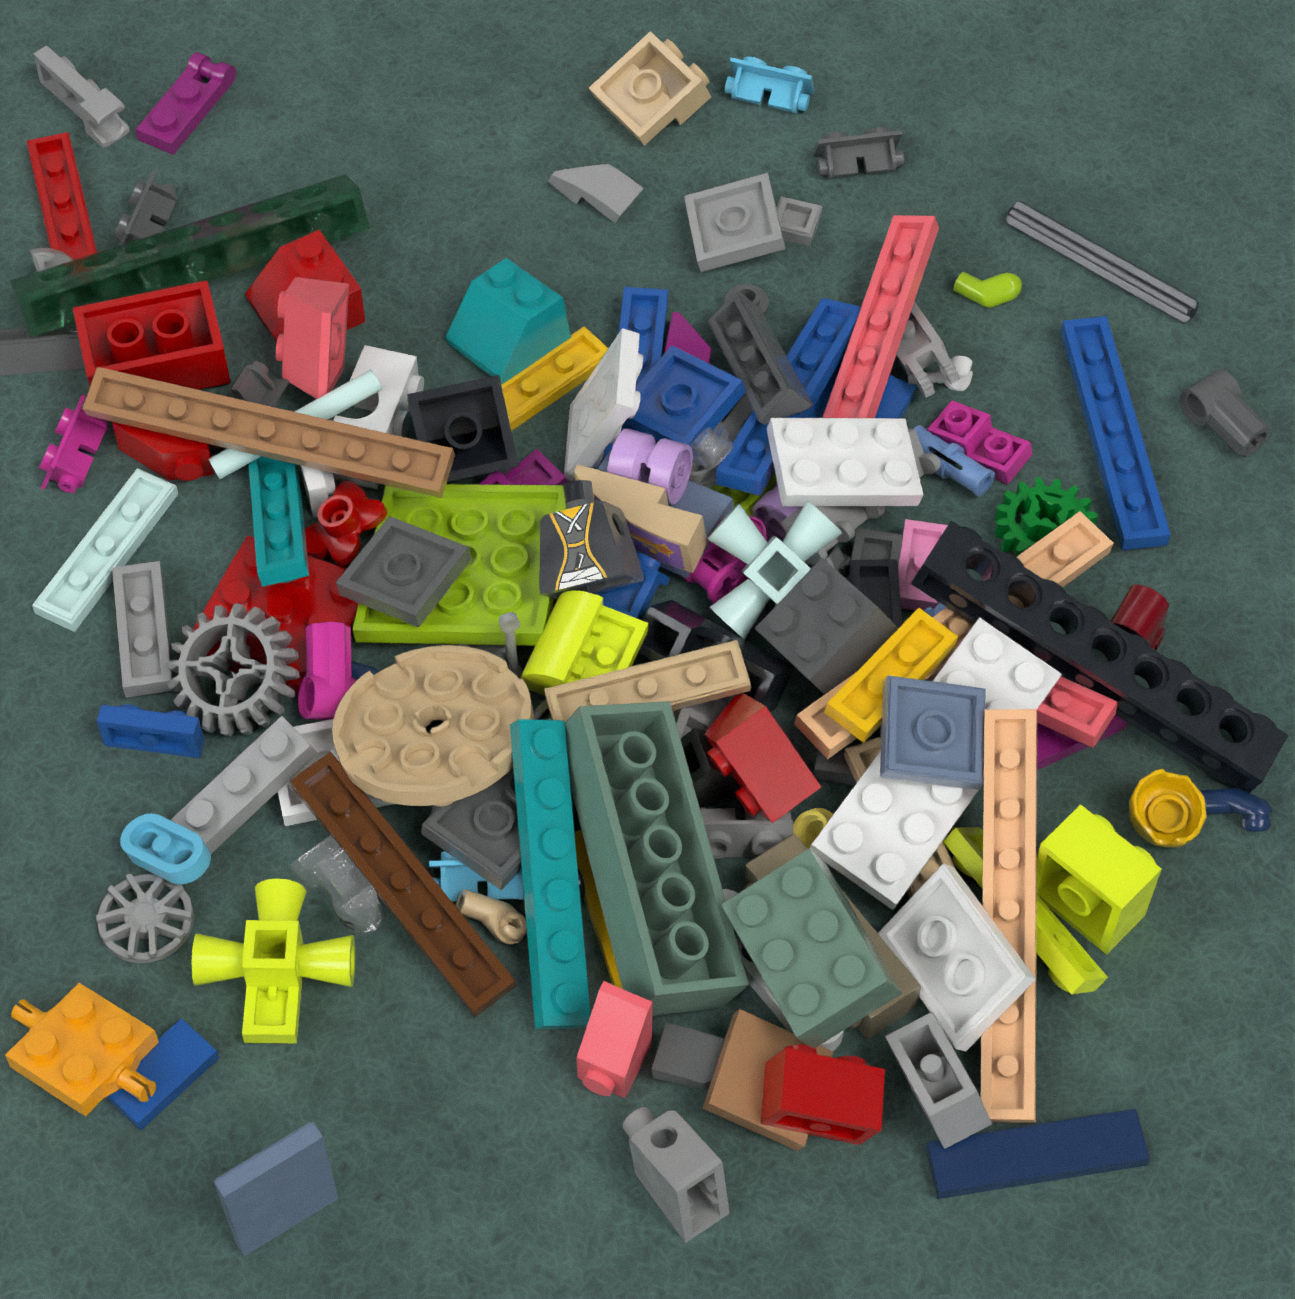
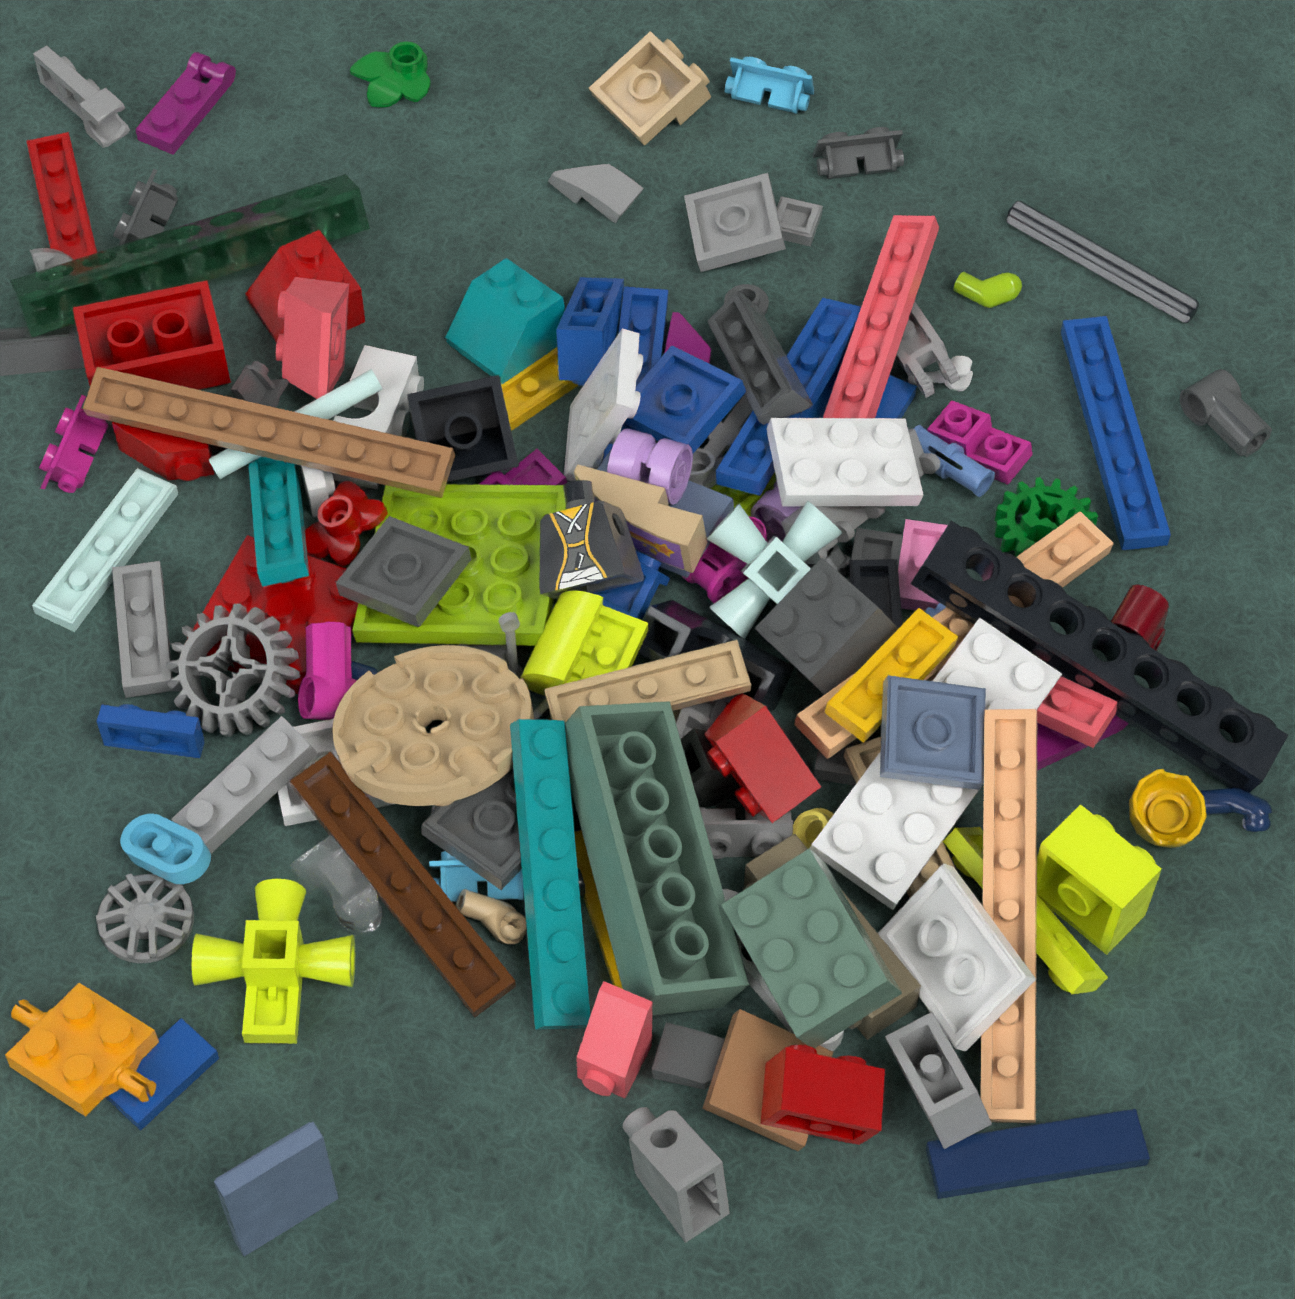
(394, 74): none -> green plate
(588, 327): none -> blue slope
(711, 447): clear plate -> none

